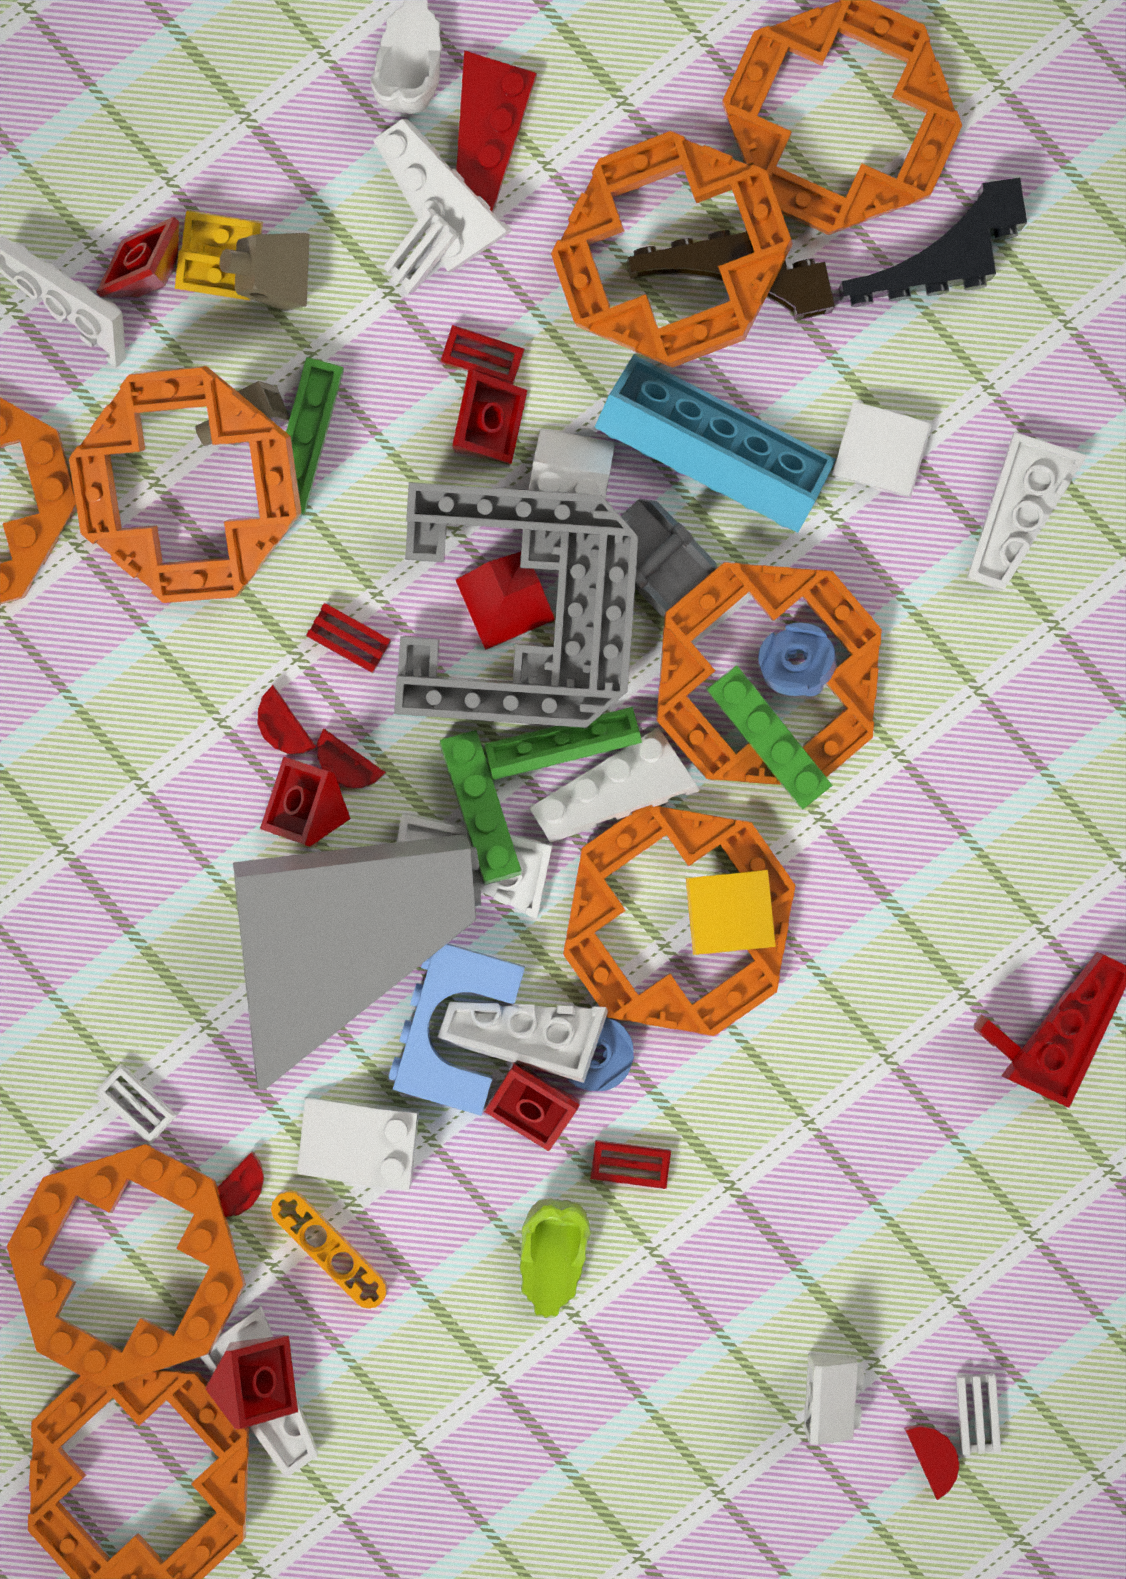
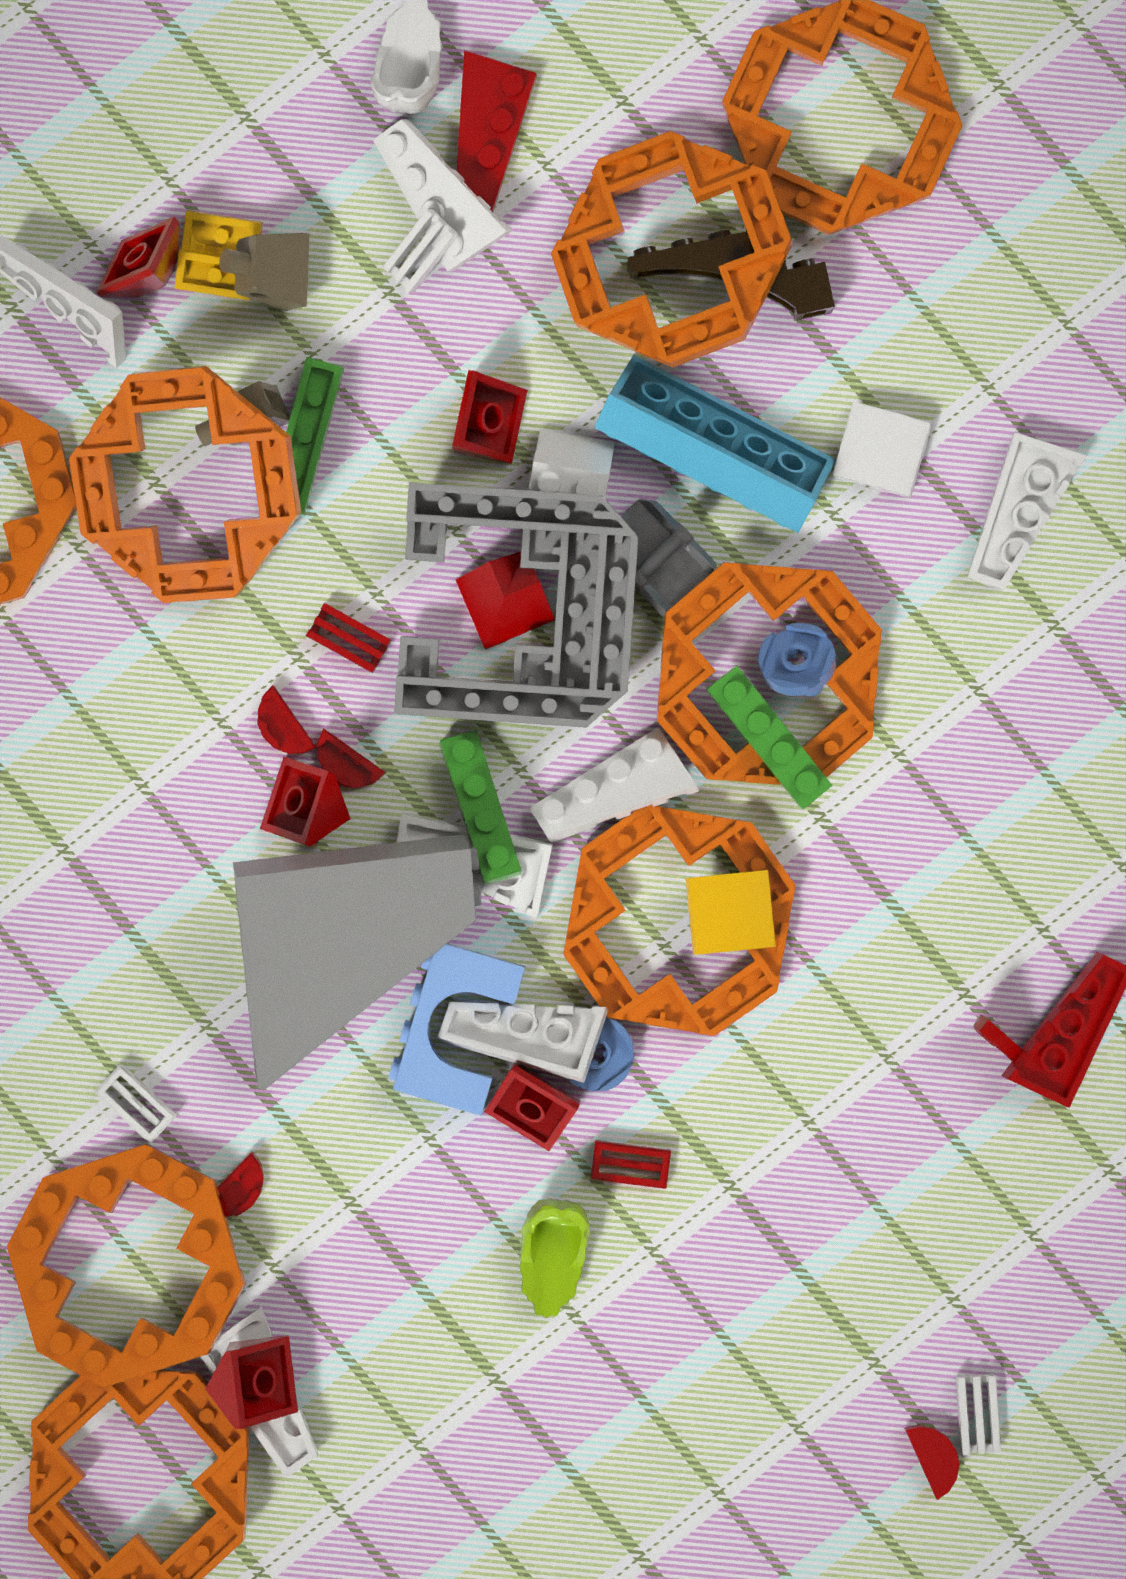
(324, 1253): light orange beam -> none
(358, 1143): white slope -> none
(450, 346): red tile -> none
(562, 744): bright green plate -> none
(831, 1398): white slope -> none
(957, 258): black arch -> none

